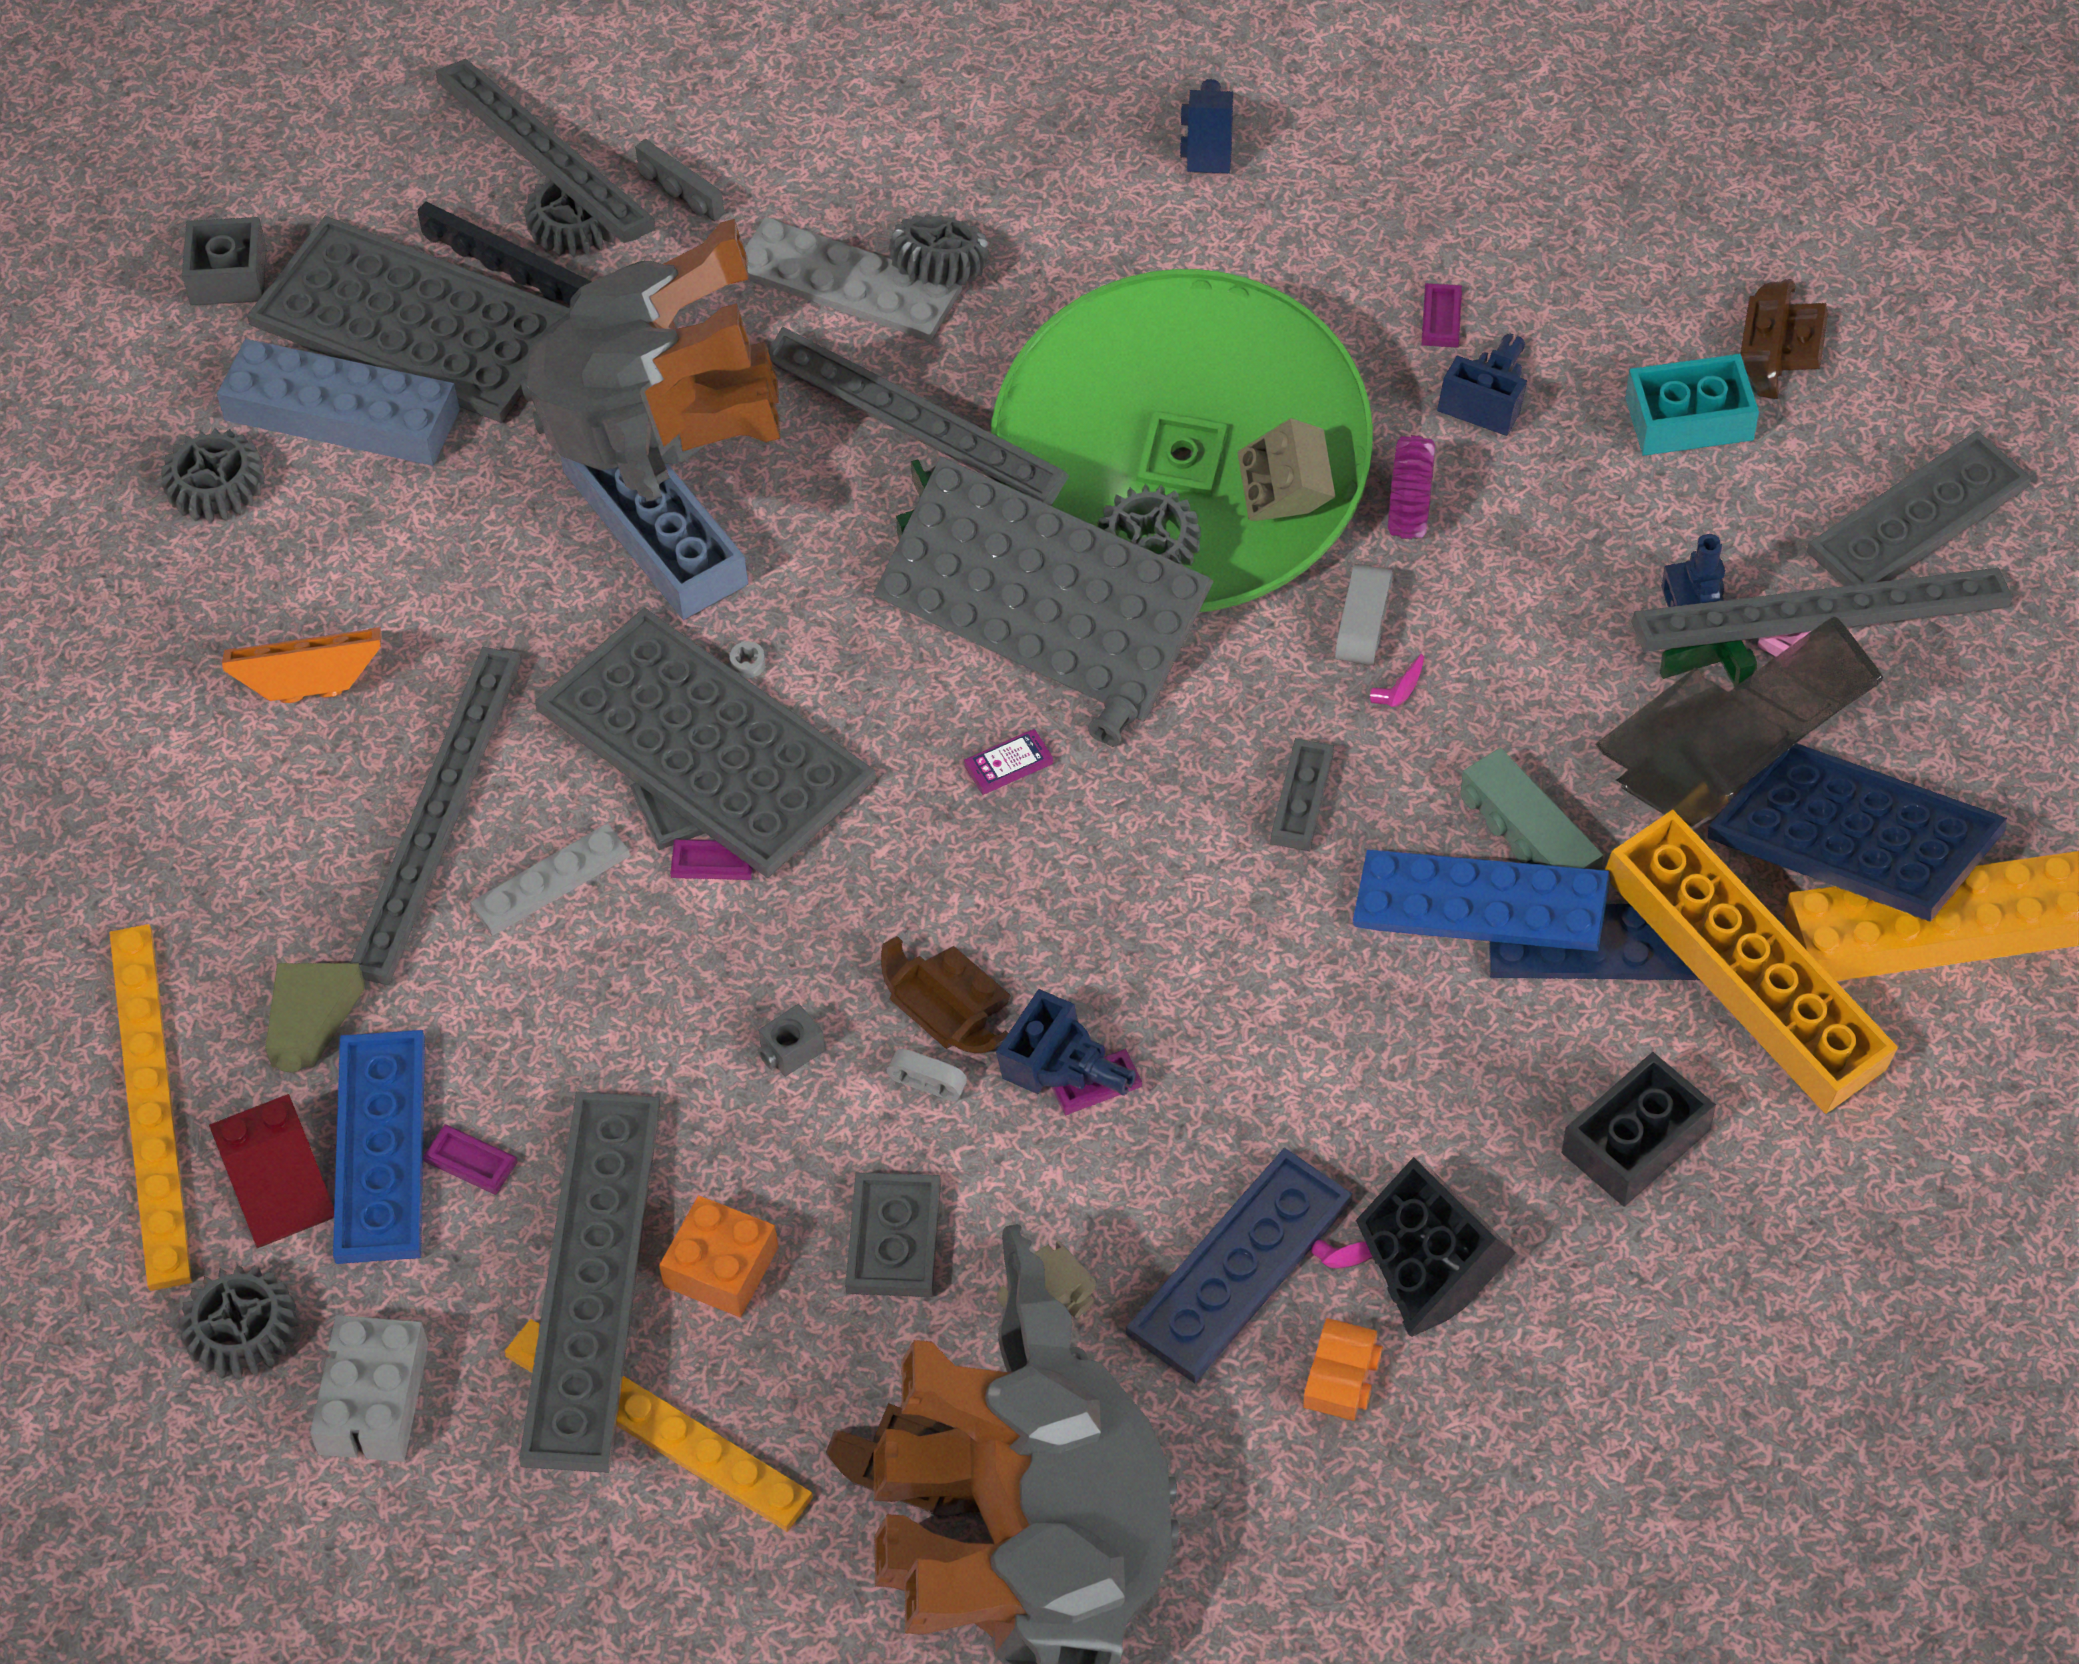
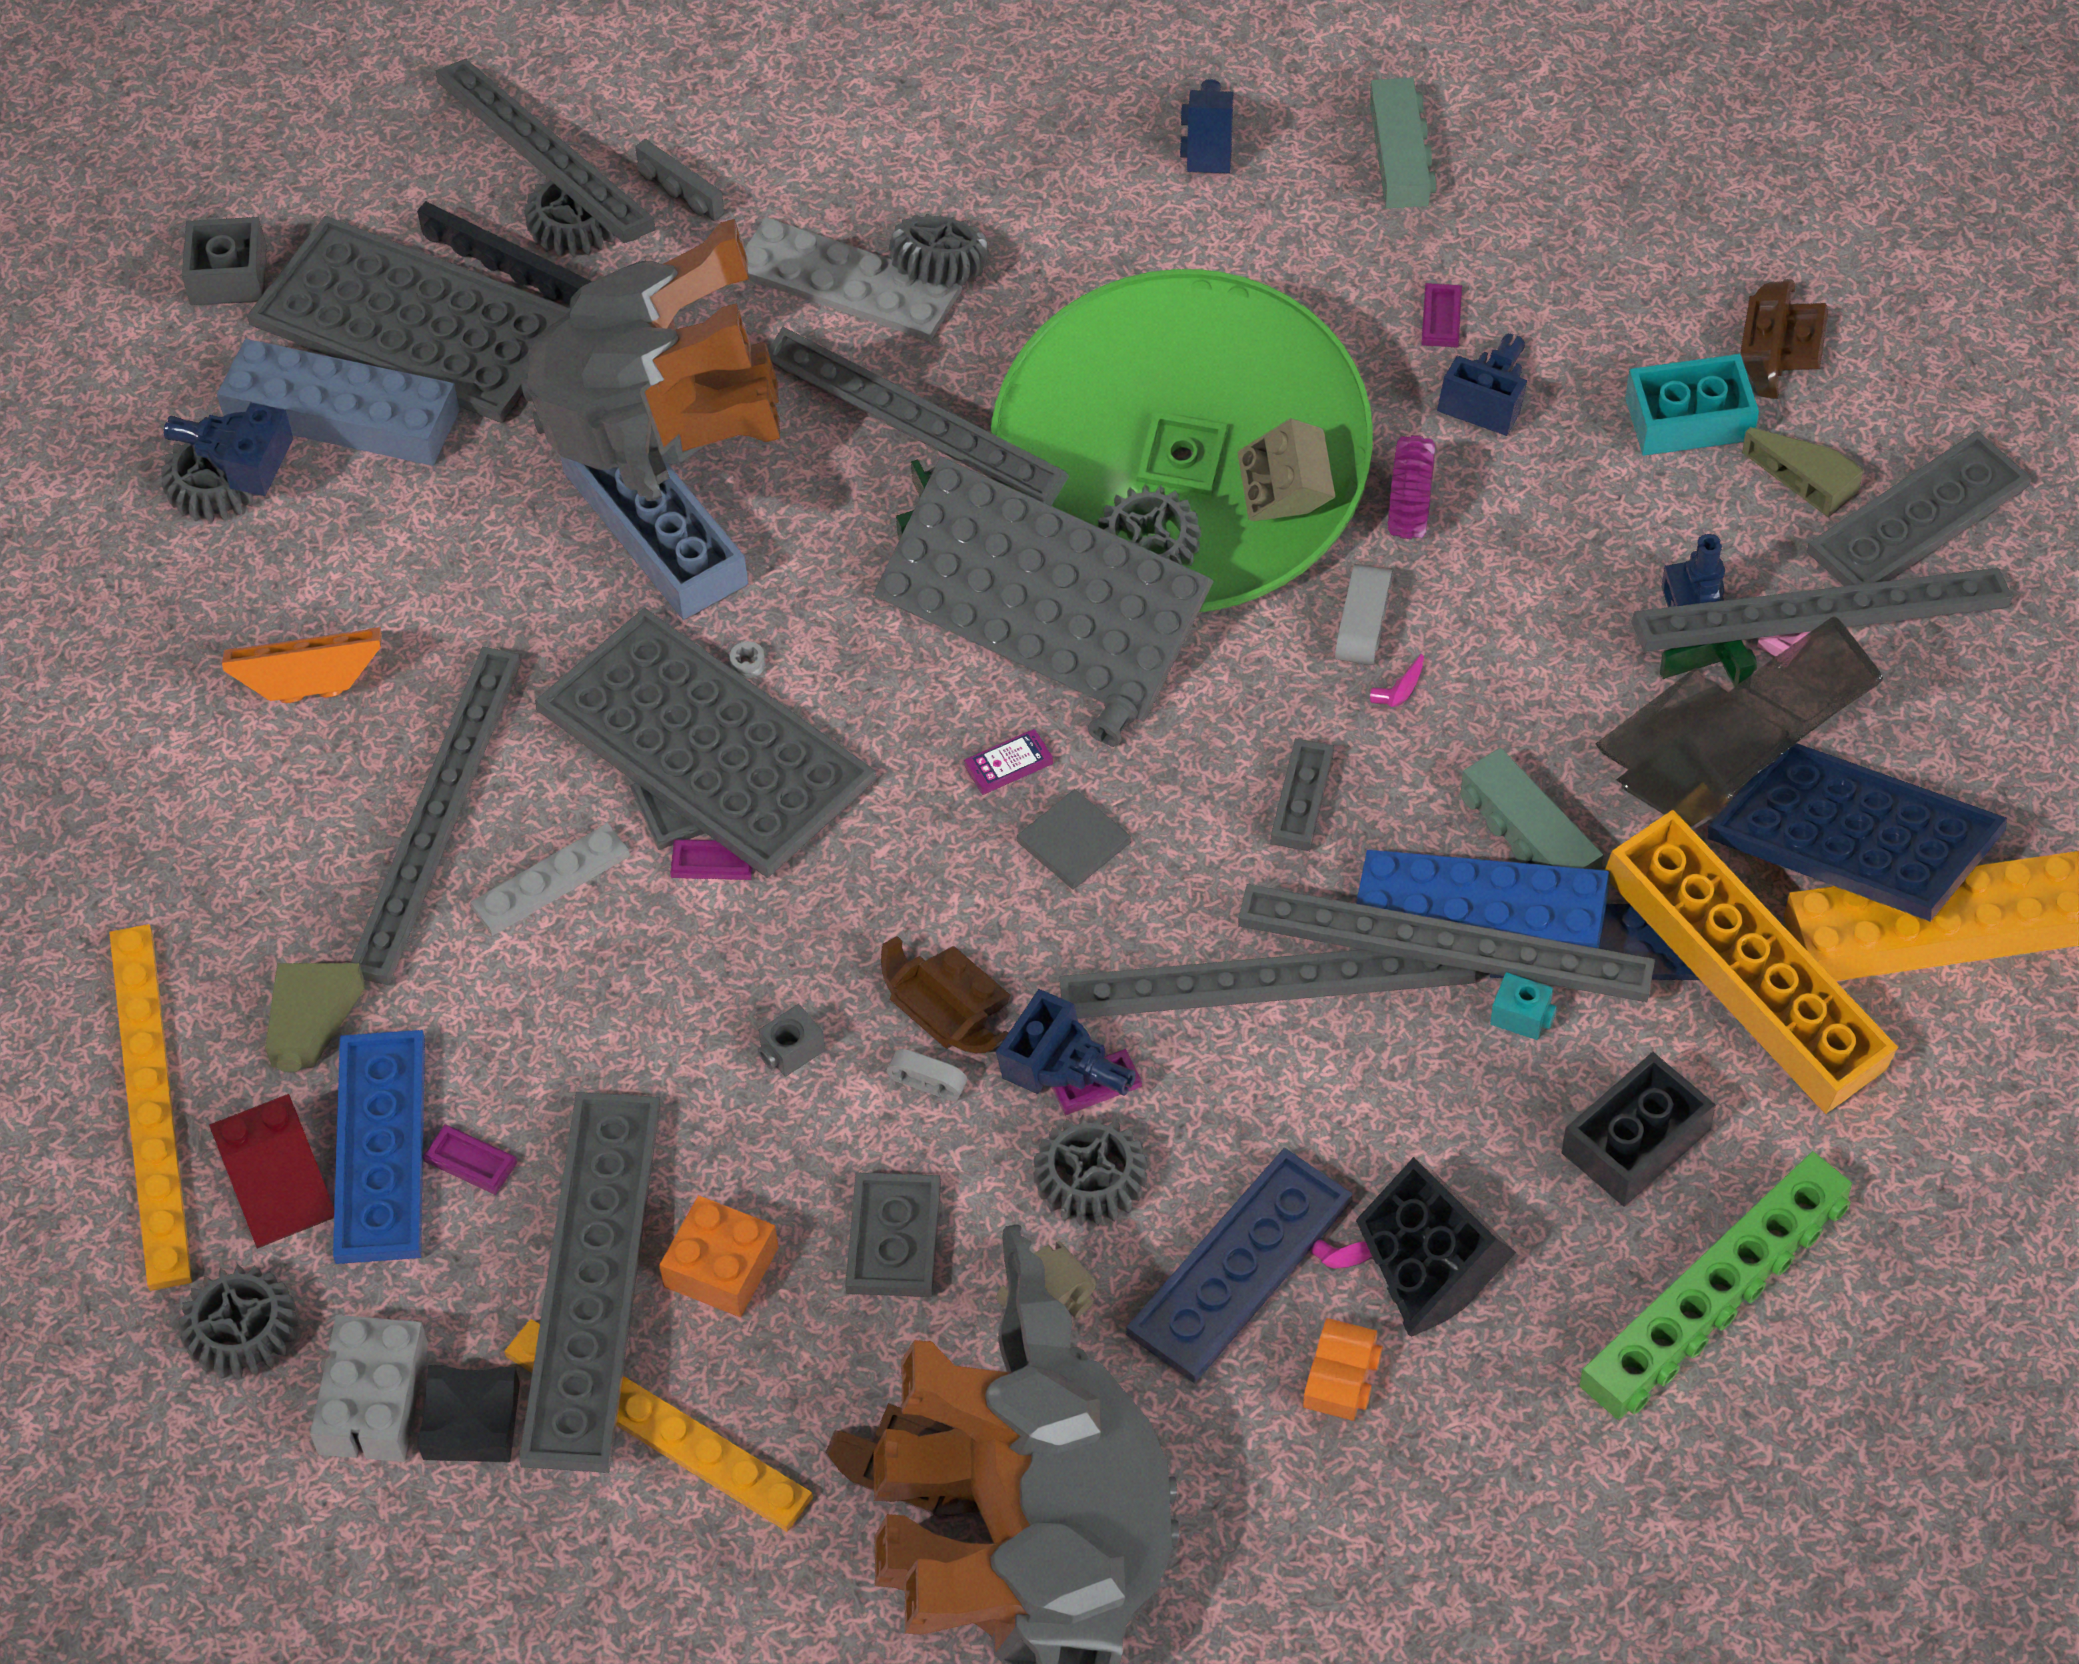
(241, 444): none -> dark blue brick
(469, 1414): none -> black brick
(1073, 839): none -> dark grey tile
(1080, 1150): none -> dark grey gear
(1252, 982): none -> dark grey plate
(1400, 143): none -> sand green brick
(1446, 942): none -> dark grey plate
(1523, 1006): none -> teal brick
(1808, 469): none -> olive slope
(1809, 1183): none -> bright green brick

